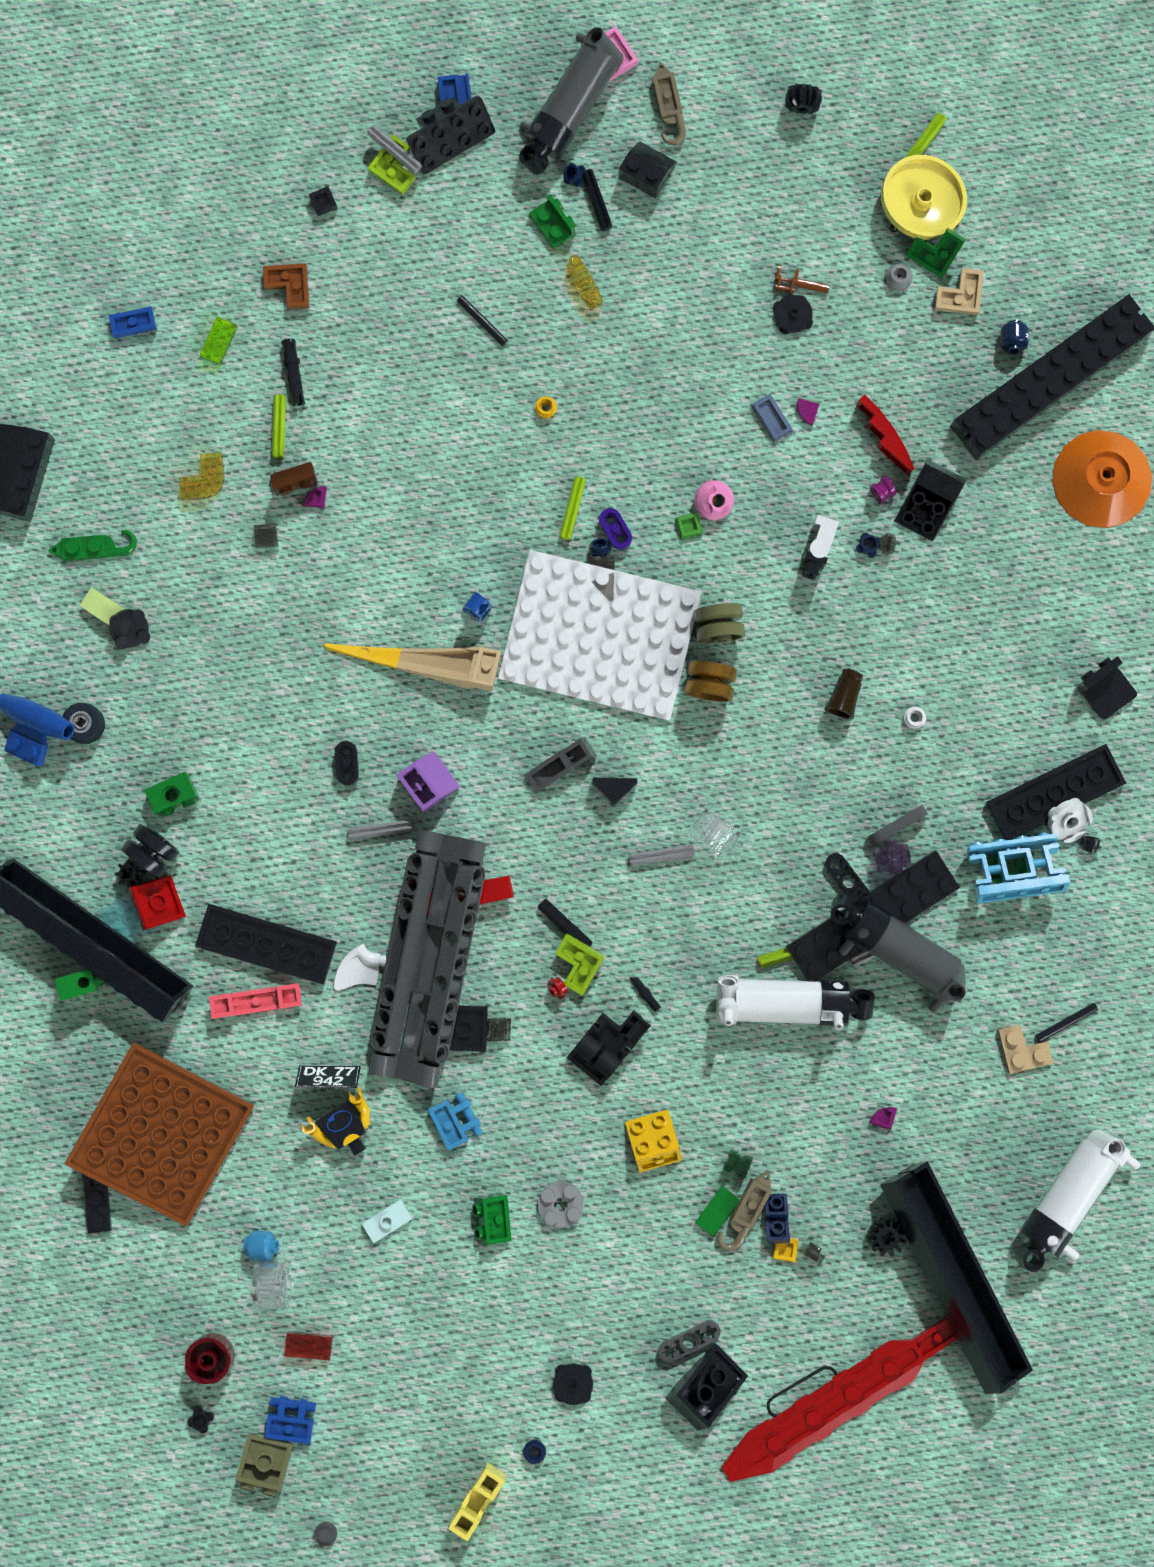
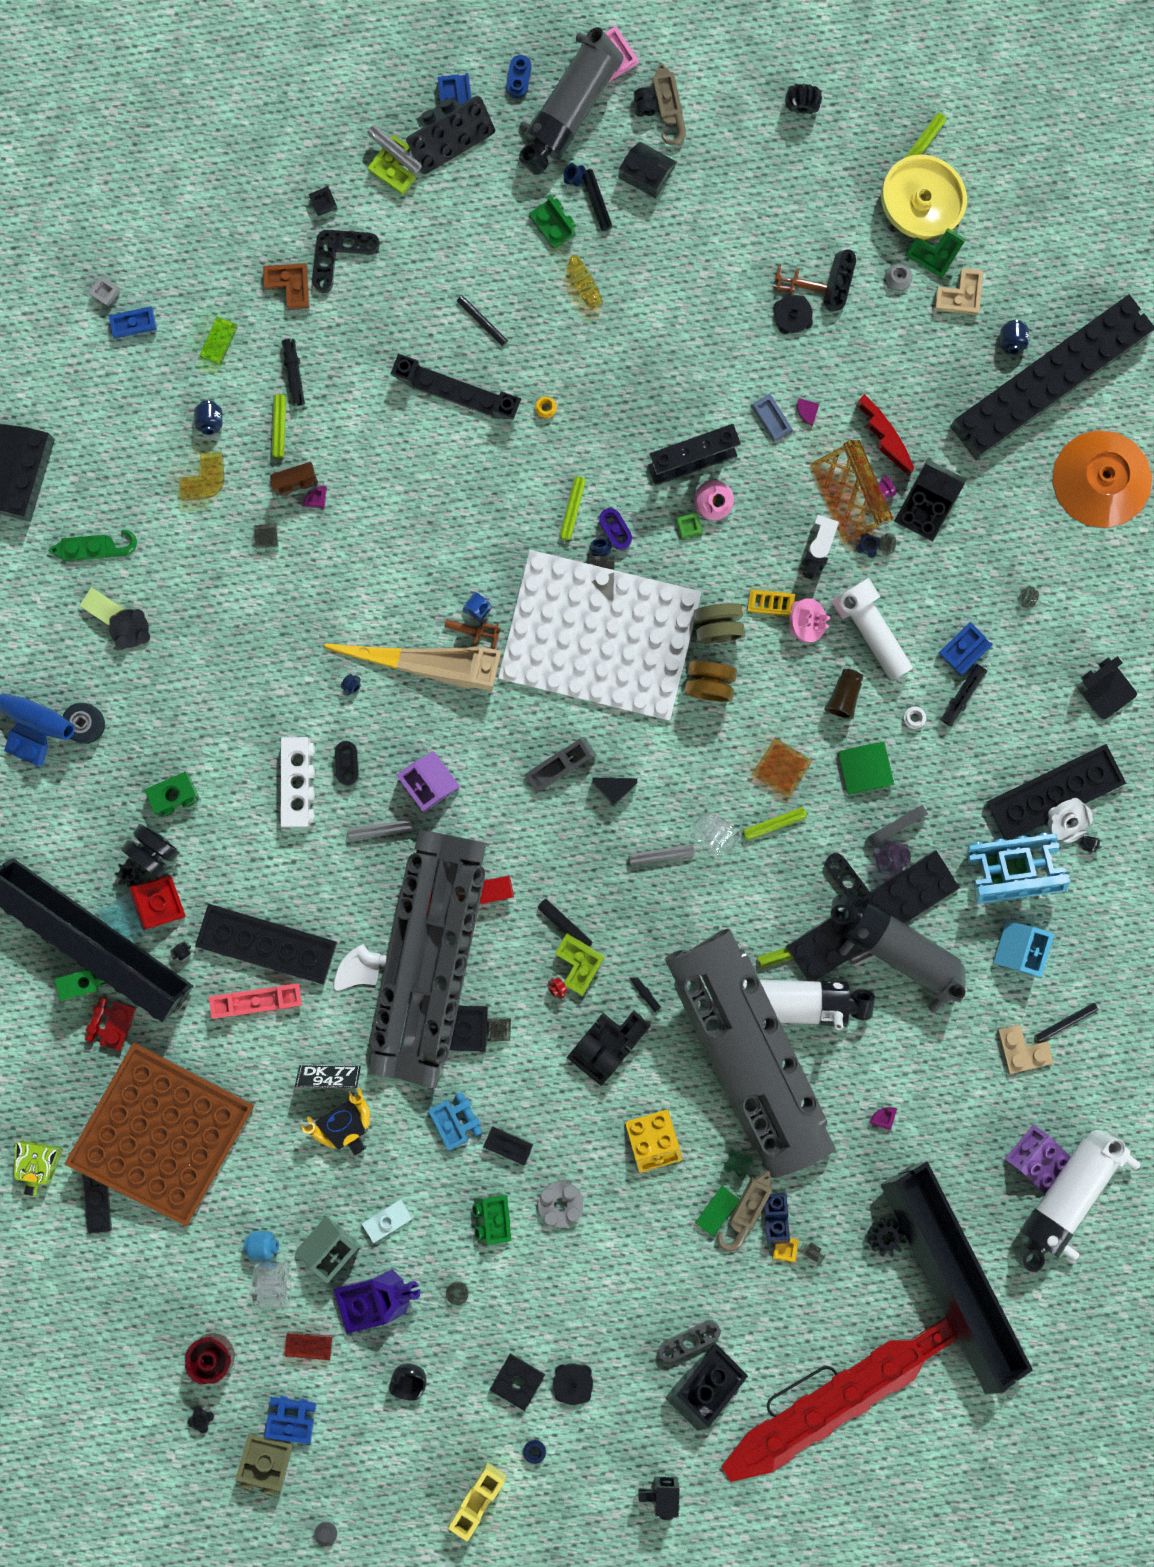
(35, 1164): none -> lime torso
(104, 291): none -> light grey plate
(116, 1027): none -> red plate
(181, 951): none -> black plate
(208, 417): none -> dark blue head
(289, 749): none -> white brick
(327, 1249): none -> sand green slope
(337, 246): none -> black beam
(351, 684): none -> dark blue plate
(374, 1301): none -> dark purple plate
(408, 1382): none -> black hair
(450, 389): none -> black slope
(457, 1300): none -> clear smoke plate
(474, 630): none -> dark orange piece
(508, 1145): none -> black plate
(517, 1396): none -> black piece
(519, 75): none -> blue plate
(644, 100): none -> black wheel
(664, 1495): none -> black brick
(694, 454): none -> black fence
(751, 1056): none -> dark grey panel
(771, 594): none -> yellow slope
(775, 823): none -> lime axle
(781, 767): none -> clear orange plate
(808, 613): none -> bright pink plate
(846, 273): none -> black beam
(860, 606): none -> white piece
(864, 478): none -> clear orange fence
(866, 767): none -> green slope
(949, 716): none -> black pin
(965, 648): none -> blue plate
(1023, 948): none -> medium azure slope
(1028, 597): none -> clear smoke plate
(1038, 1158): none -> medium lavender bracket

